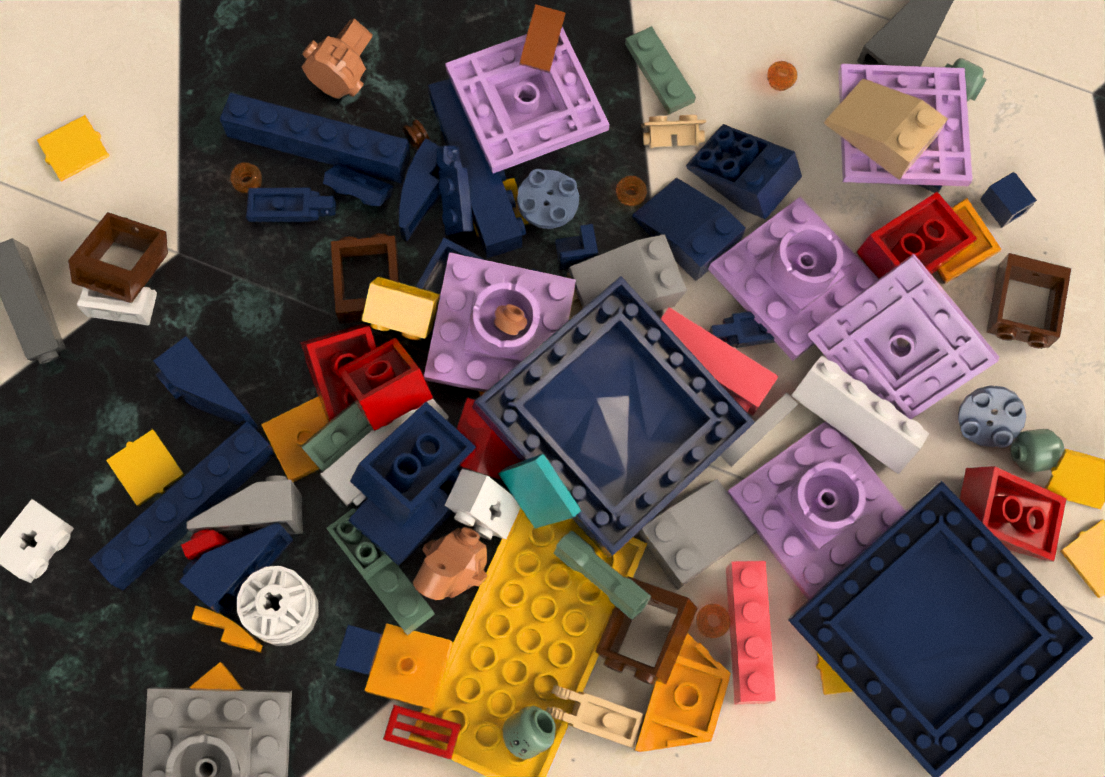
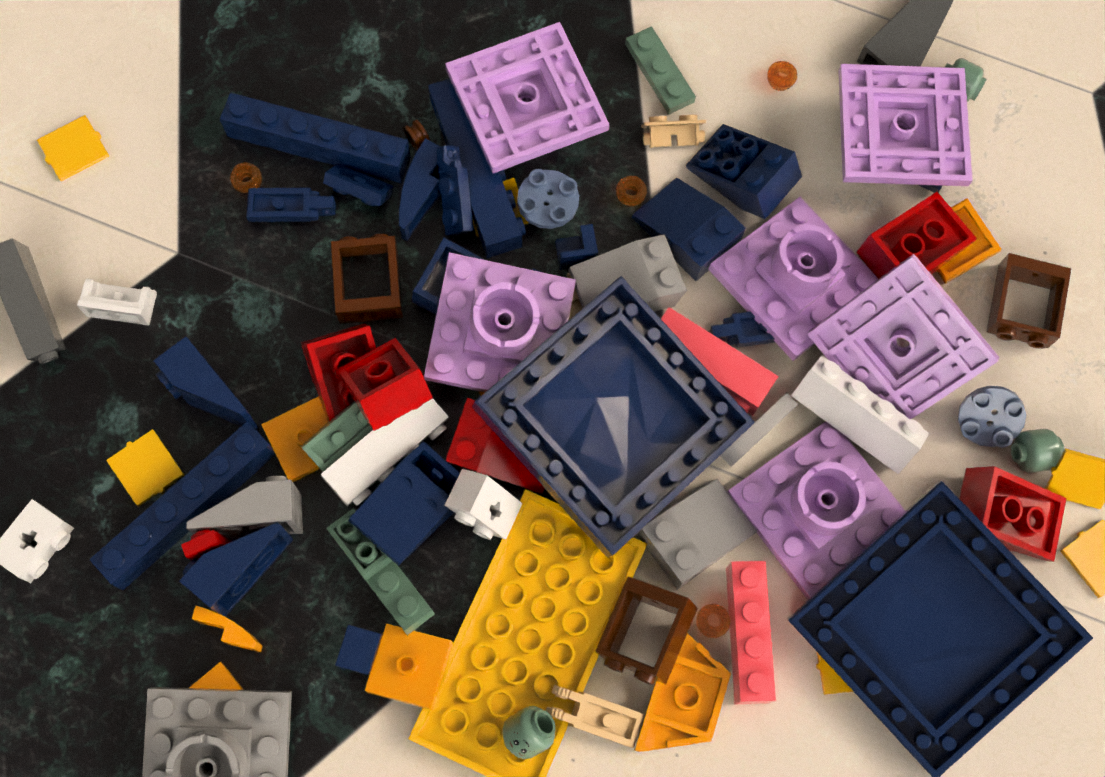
(111, 280): reddish brown window -> none
(297, 604): white wheel -> none
(336, 62): nougat piece -> none
(400, 308): yellow brick -> none
(411, 464): dark blue slope -> none
(450, 740): red tile -> none
(452, 565): nougat piece -> none
(510, 319): nougat plate -> none
(539, 491): teal tile -> none
(542, 38): dark orange slope -> none
(621, 590): sand green axle -> none
(886, 125): tan slope -> none
(1008, 199): dark blue panel -> none

